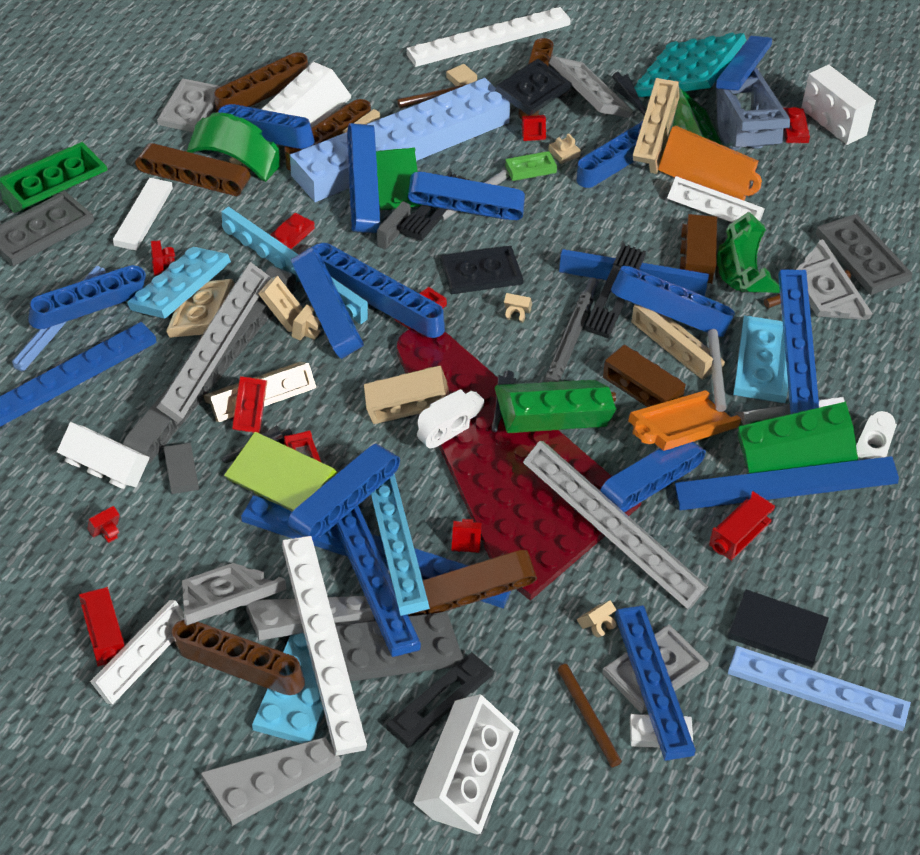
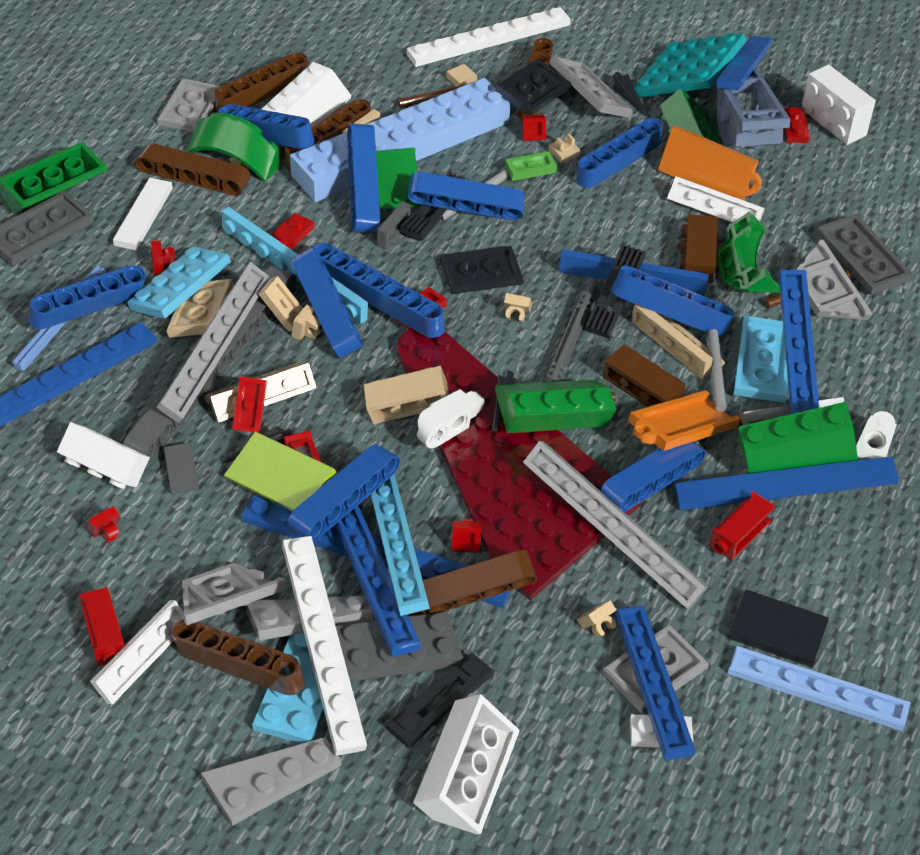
(589, 715): reddish brown bar -> none
(657, 123): tan fence -> none

